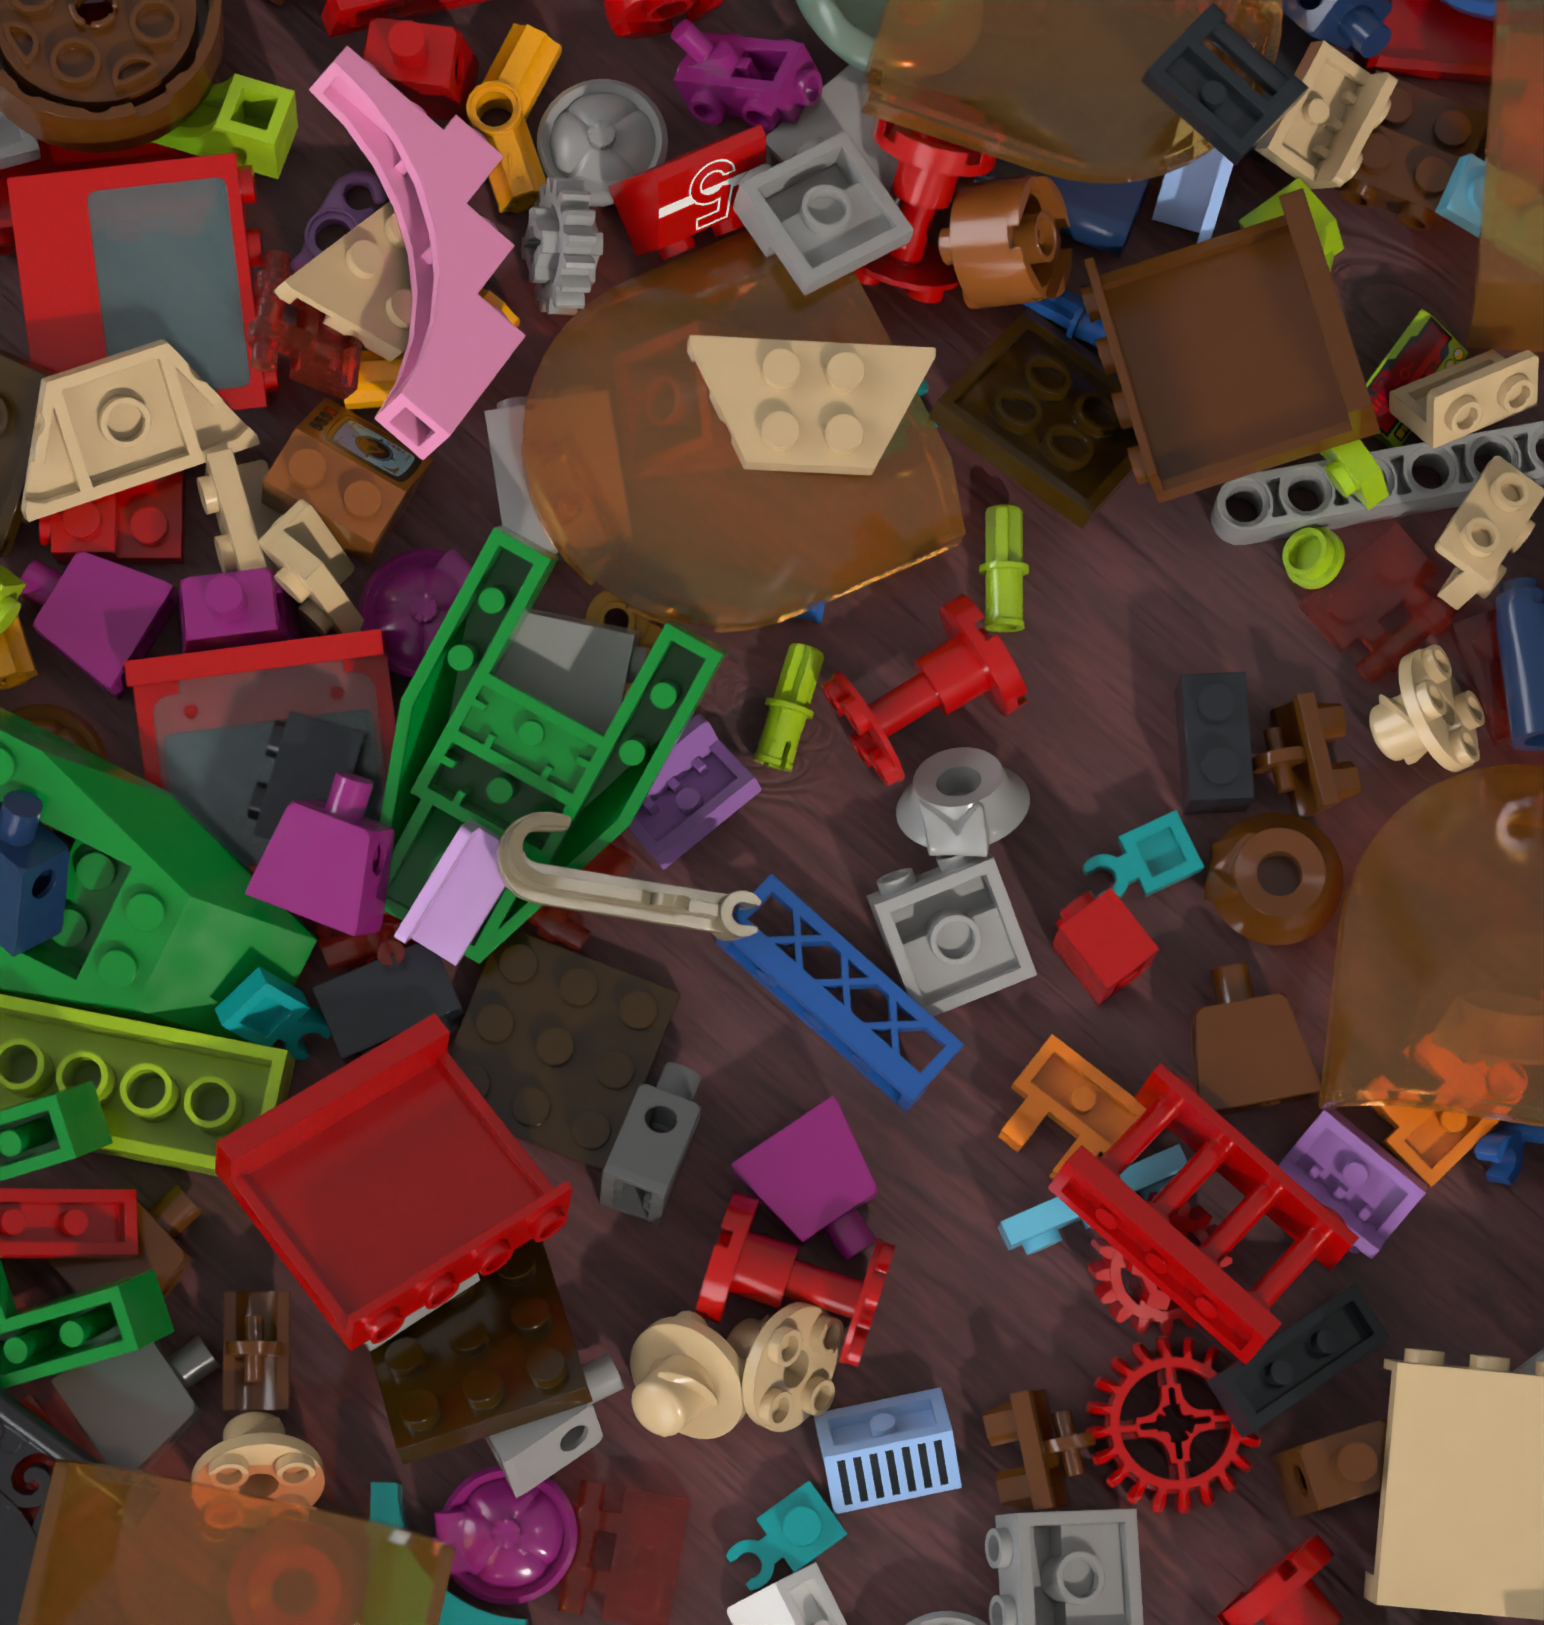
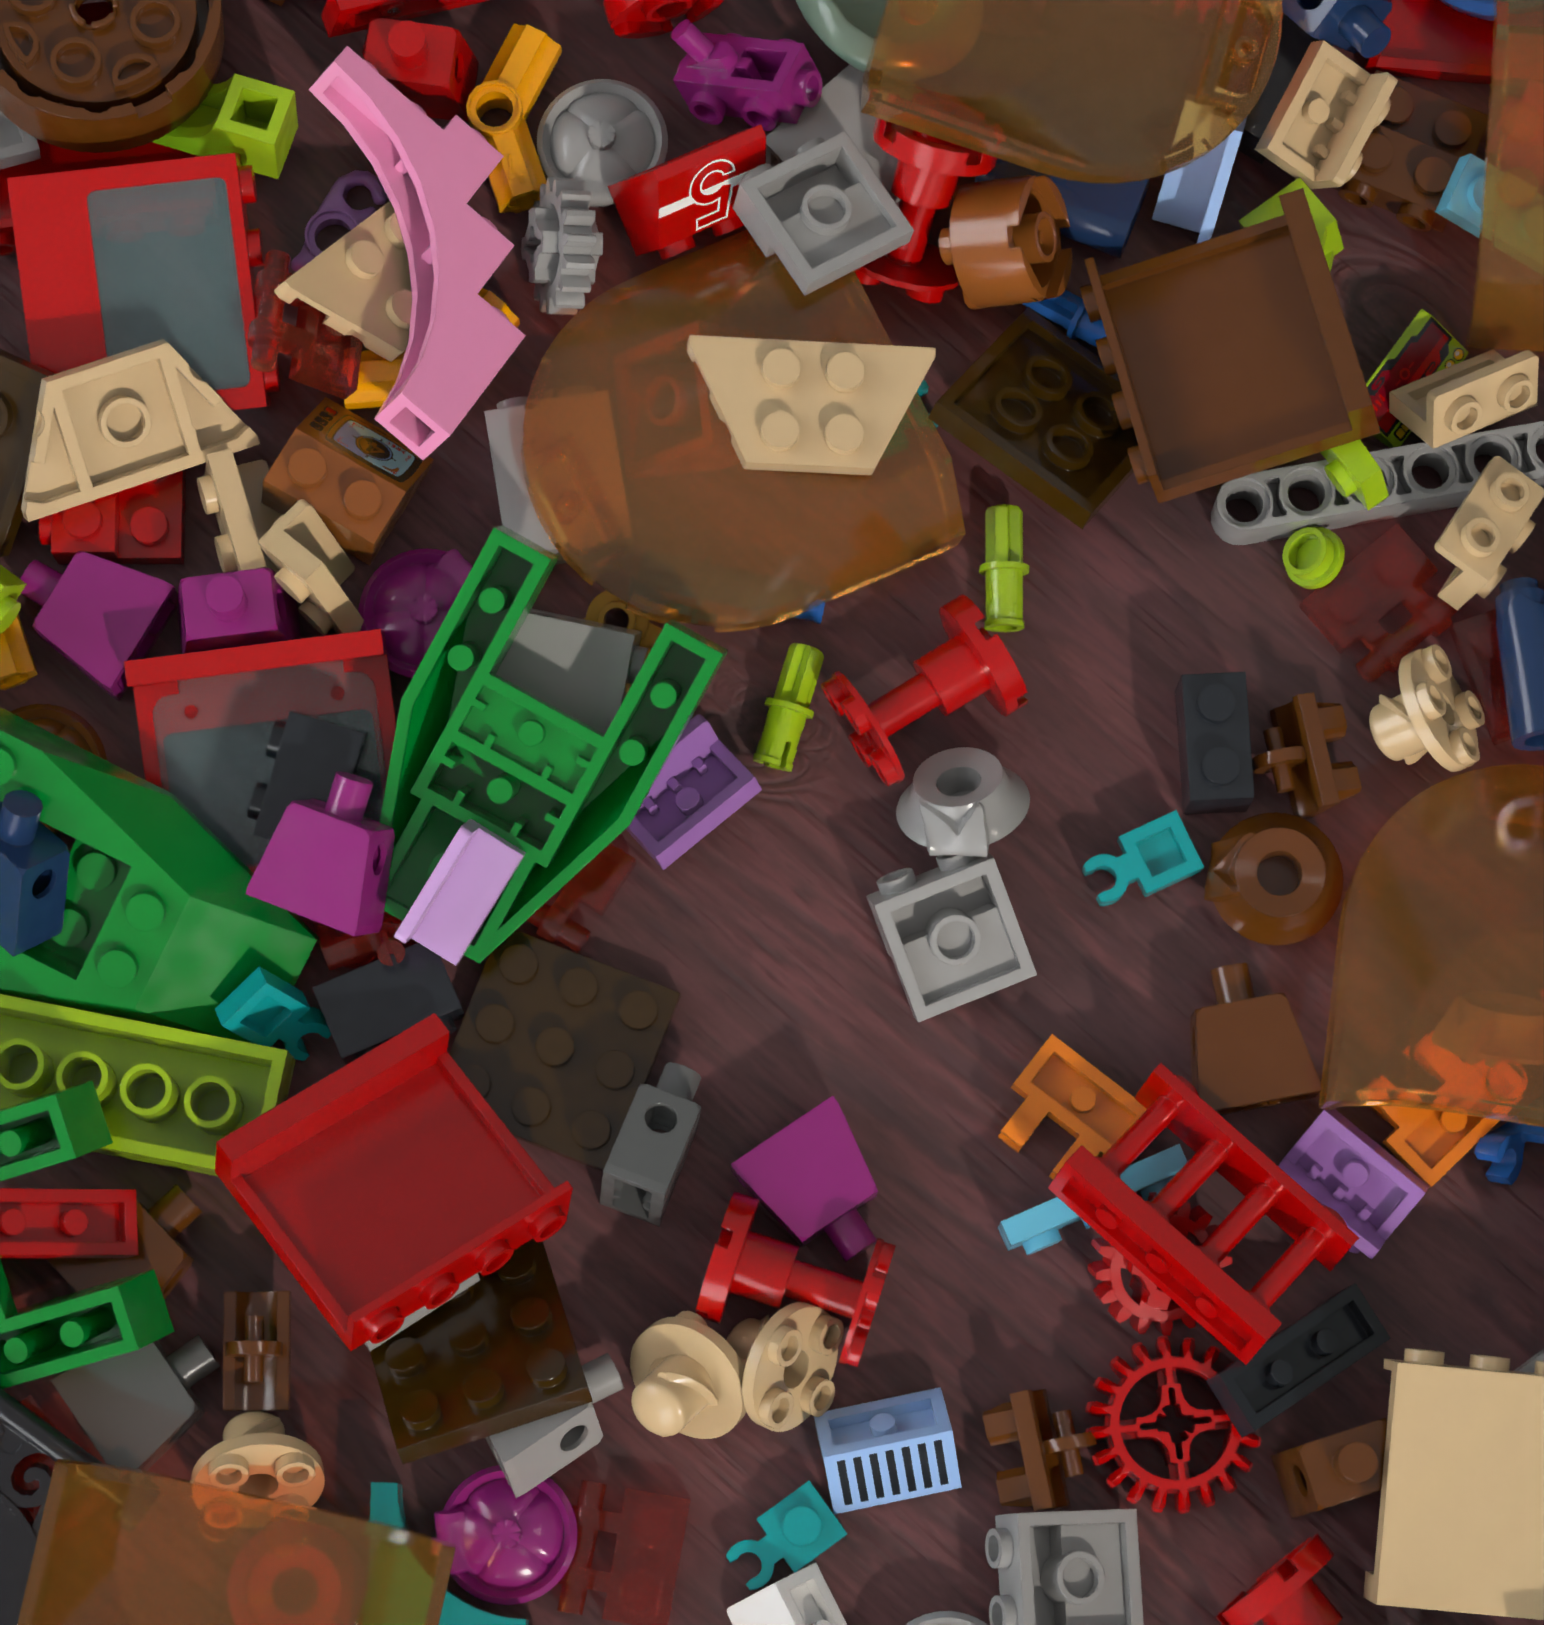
(614, 894): dark tan piece -> none
(827, 1015): blue fence -> none
(1102, 944): red brick -> none
(1213, 95): black plate -> none

